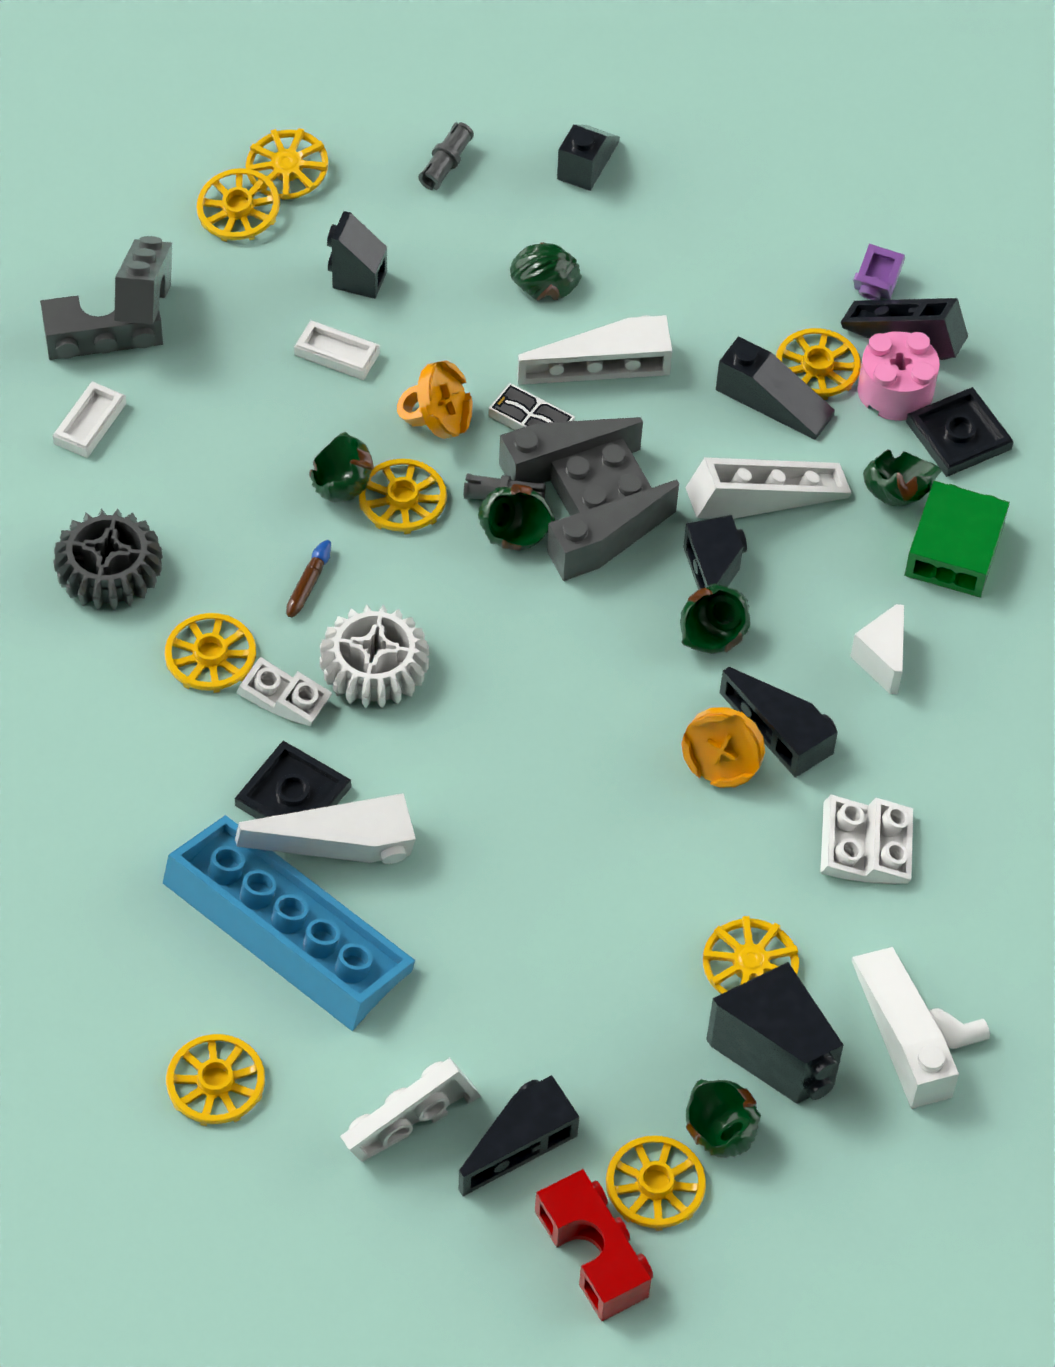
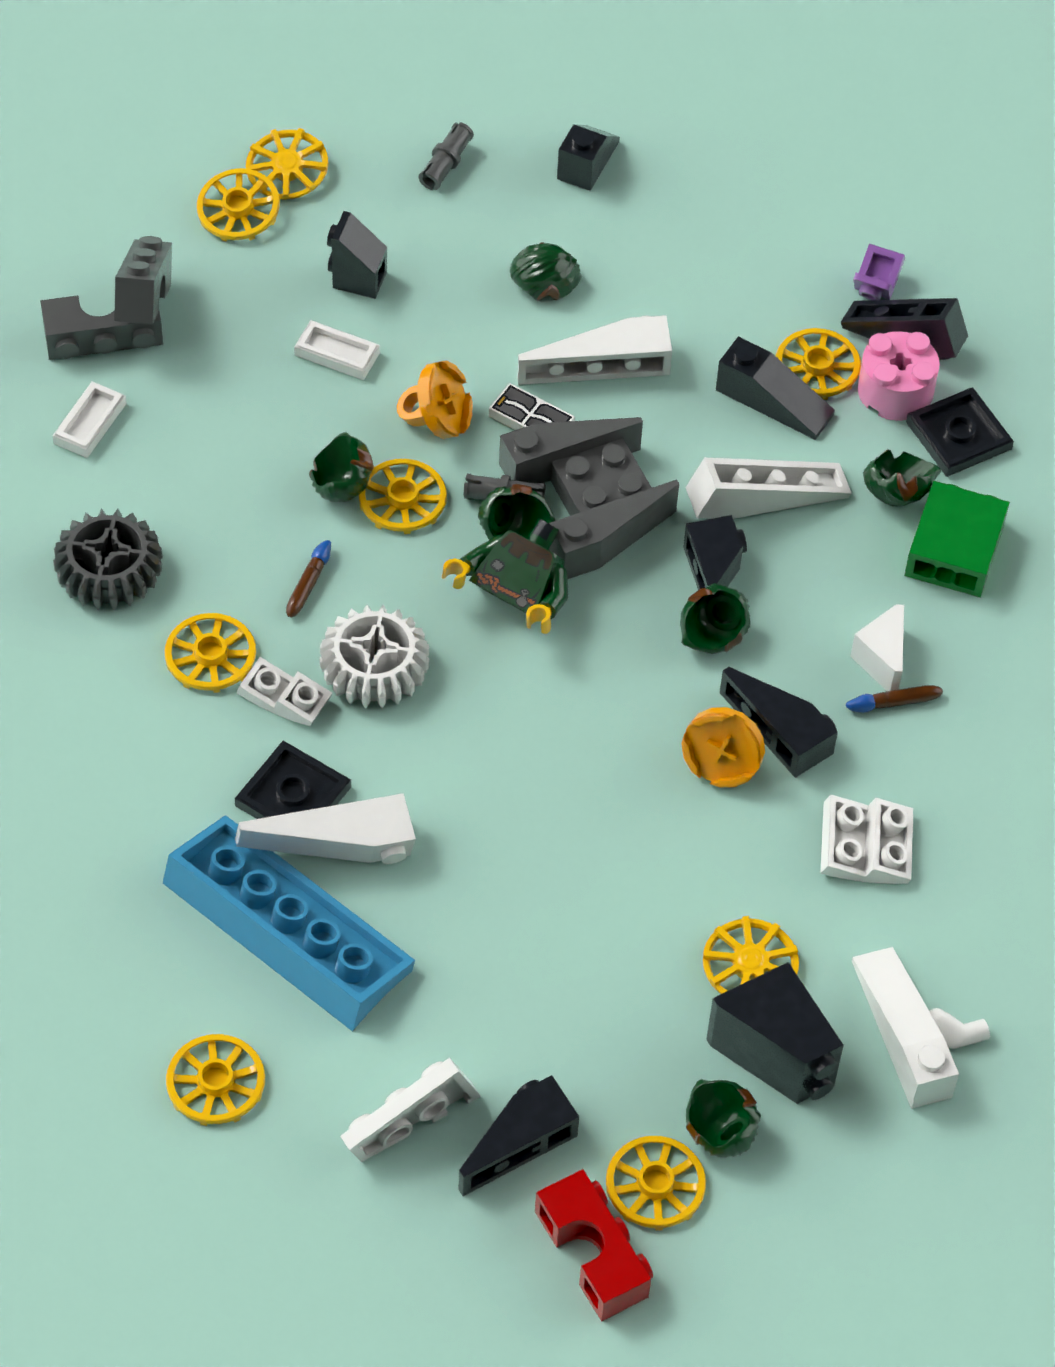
(518, 572): none -> torso
(867, 702): none -> reddish brown piece

